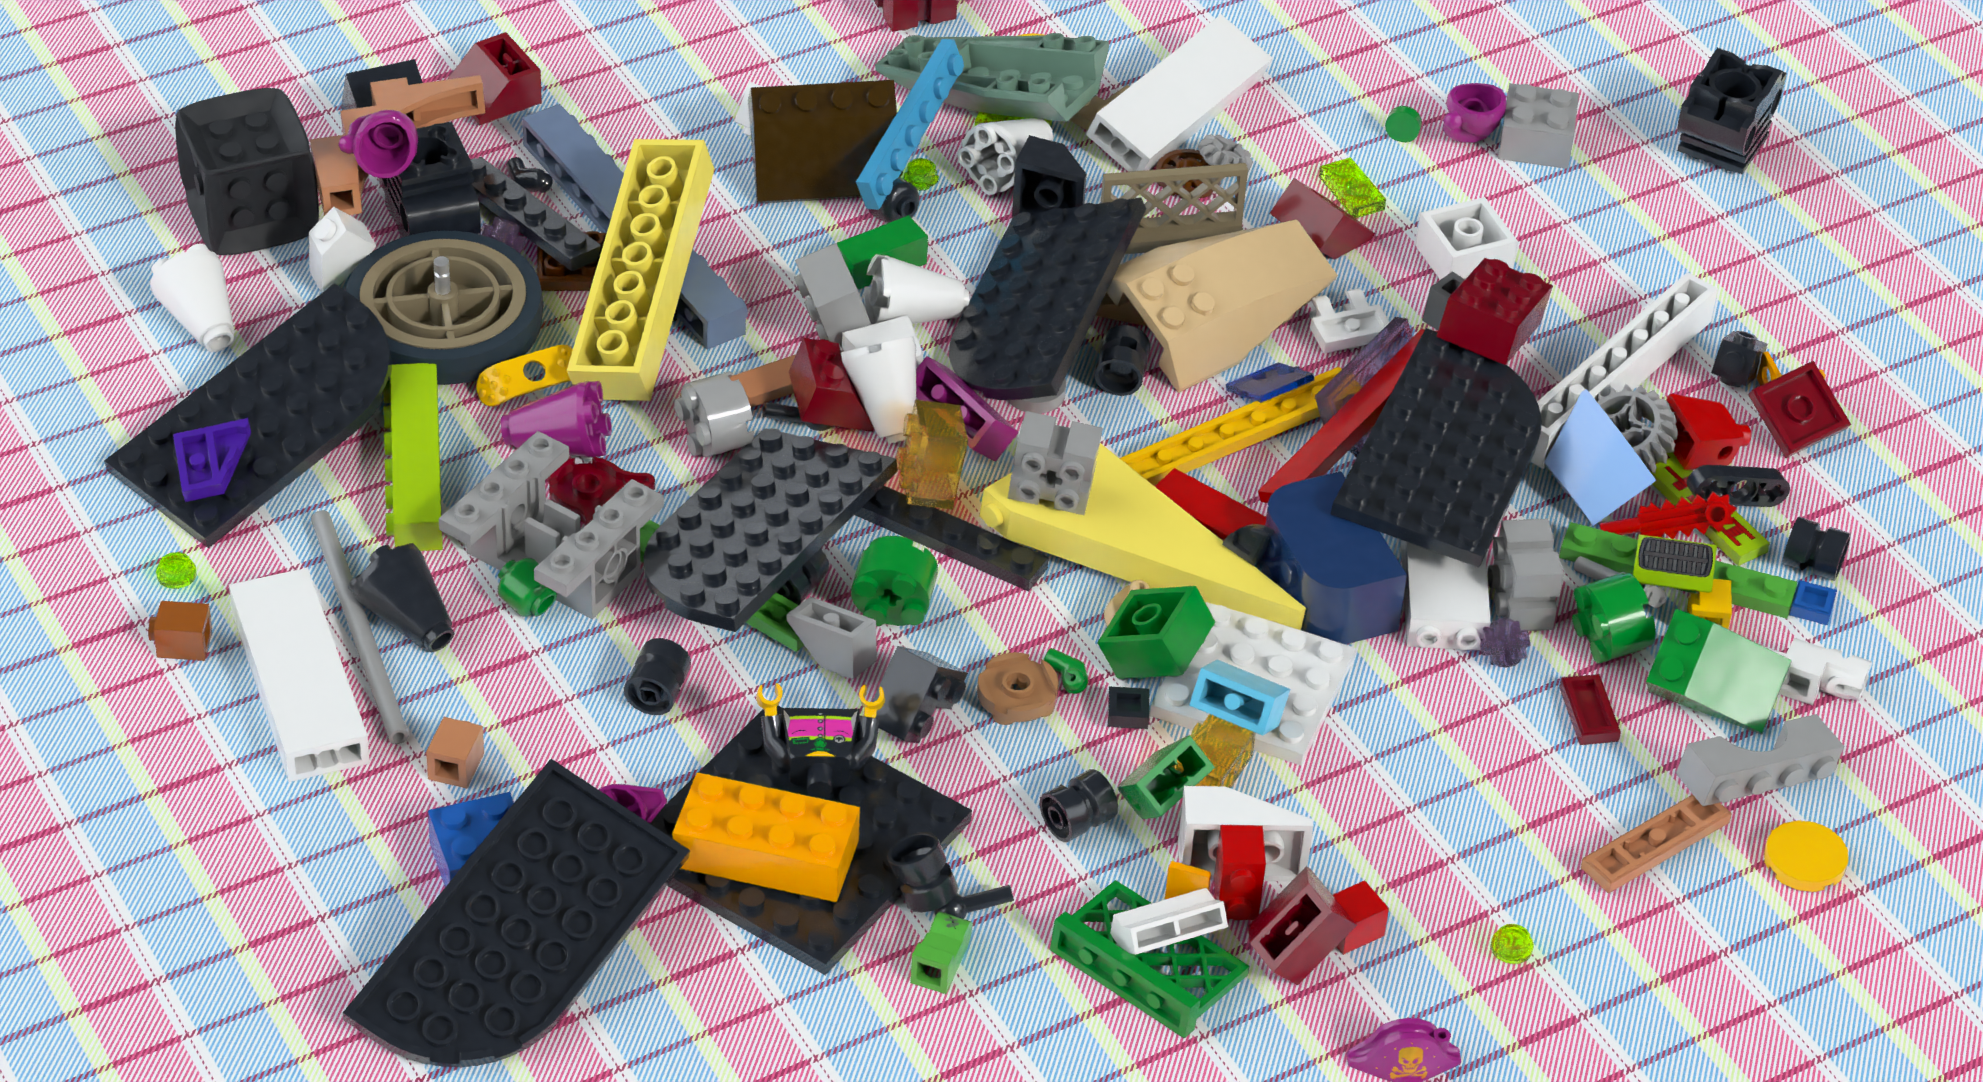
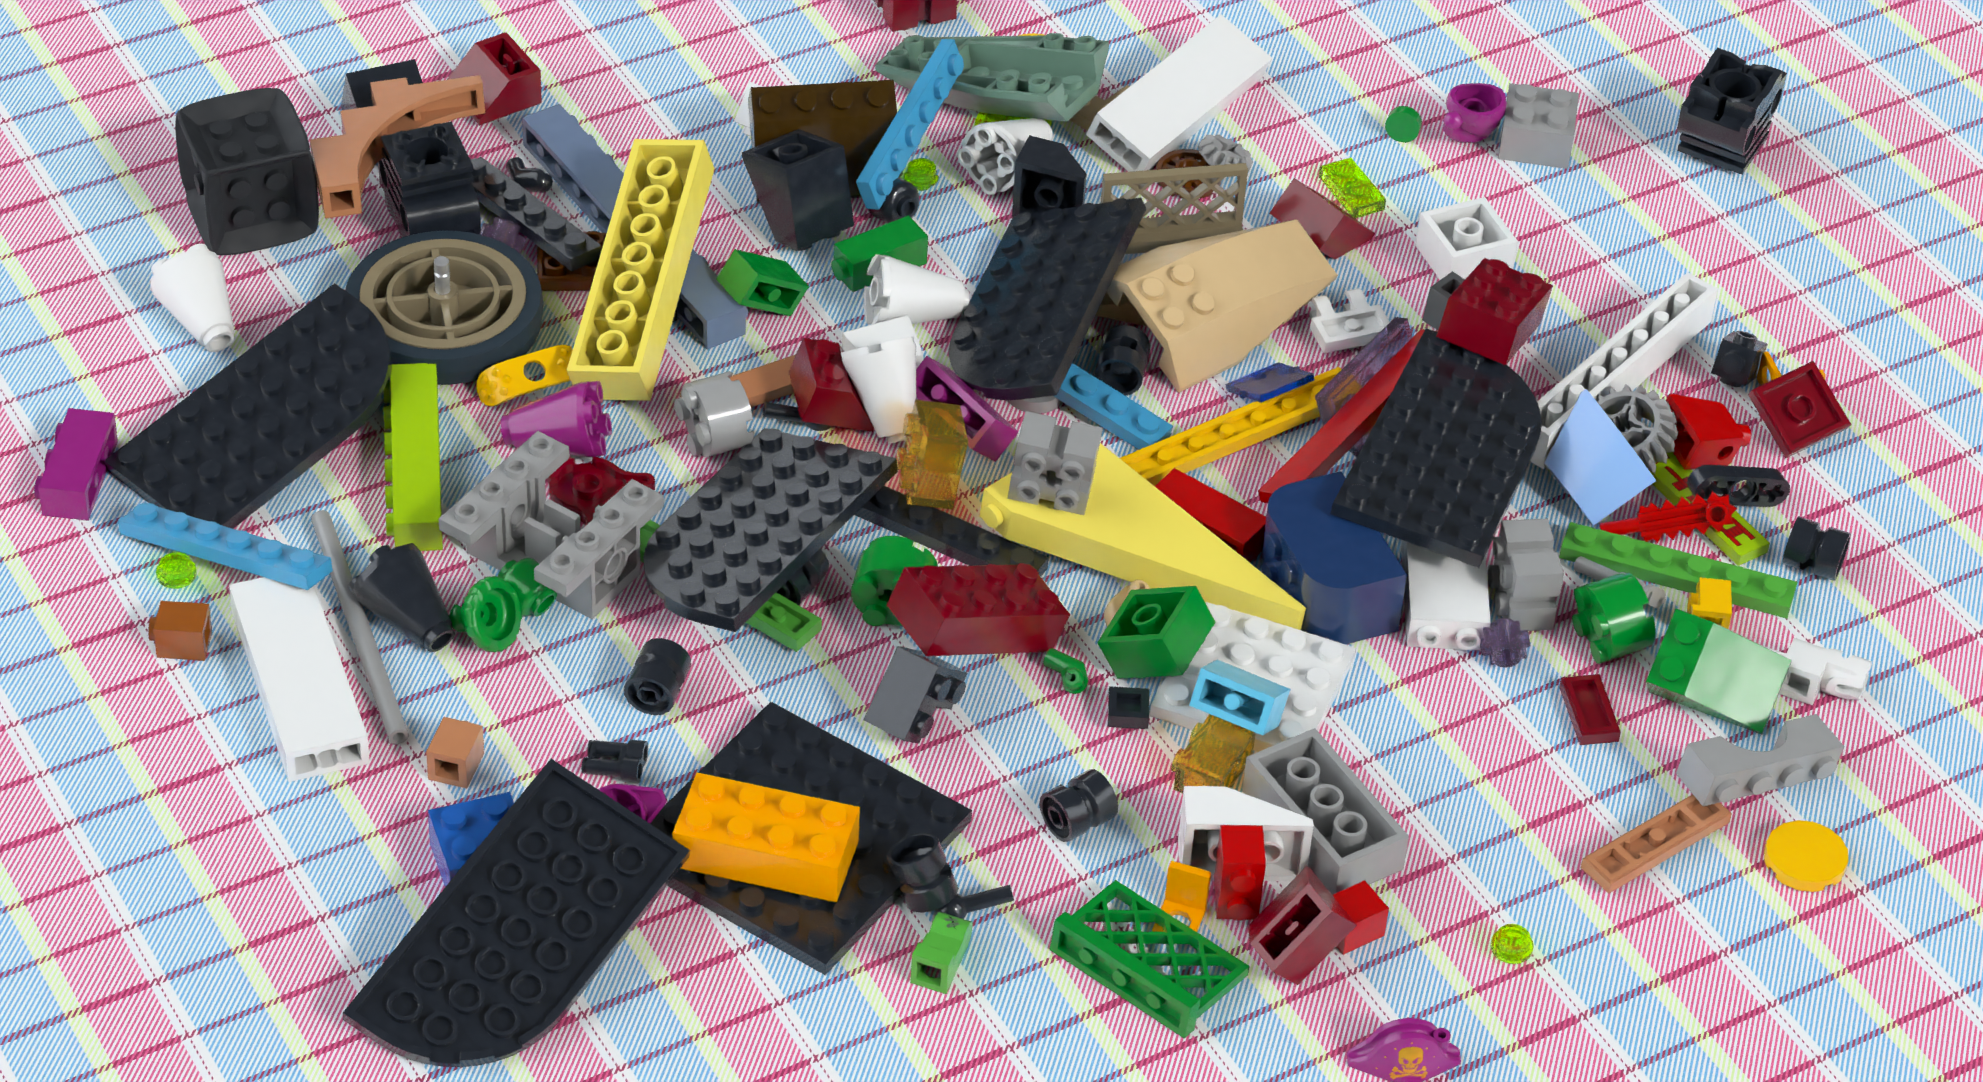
(76, 464): none -> magenta brick
(209, 457): dark purple wing -> none
(225, 545): none -> dark azure plate
(337, 248): white slope -> none
(382, 143): magenta piece -> none
(489, 614): none -> green hair
(630, 762): none -> black piece
(762, 282): none -> green brick
(801, 187): none -> black slope
(819, 743): black torso -> none
(831, 293): light grey brick -> none
(835, 636): light grey slope -> none
(977, 609): none -> dark red brick
(1017, 705): medium nougat plate -> none
(1112, 409): none -> dark azure plate
(1158, 785): green torso -> none
(1168, 921): white piece -> none
(1249, 542): black tile -> none
(1351, 829): none -> light grey brick
(1675, 563): tile -> none
(1813, 602): blue tile -> none

